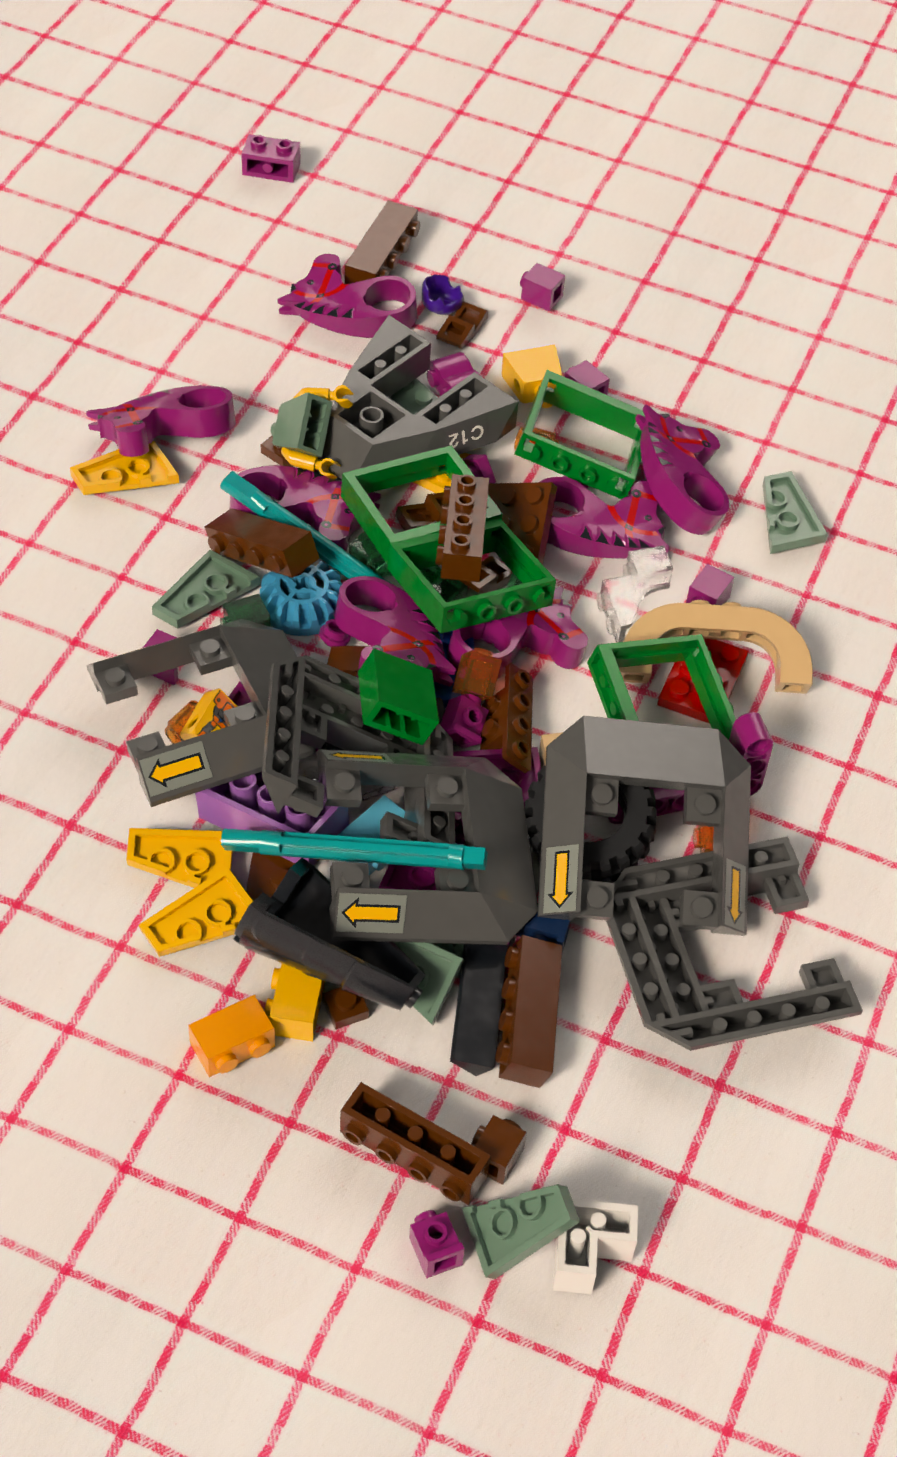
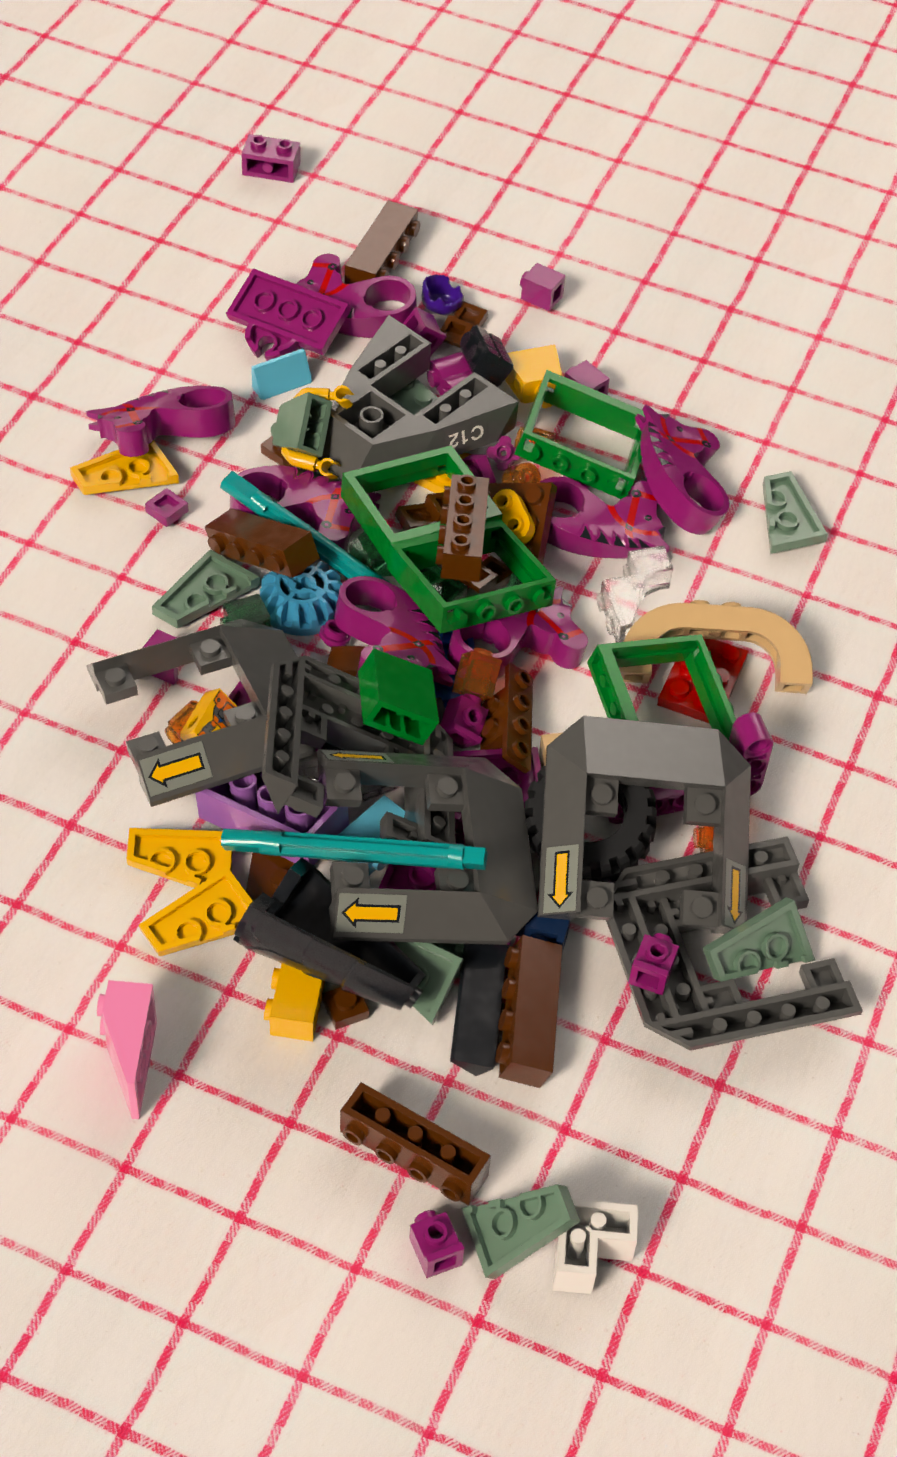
(129, 1029): none -> bright pink slope
(166, 507): none -> magenta plate
(232, 1036): light orange brick -> none
(281, 374): none -> medium azure slope
(285, 316): none -> magenta plate
(426, 326): none -> magenta brick
(486, 355): none -> black brick
(504, 1143): reddish brown brick -> none
(506, 461): none -> magenta plate
(515, 512): none -> yellow plate
(521, 473): none -> clear orange brick
(653, 963): none -> magenta brick
(711, 585): brick -> none
(760, 943): none -> sand green wing

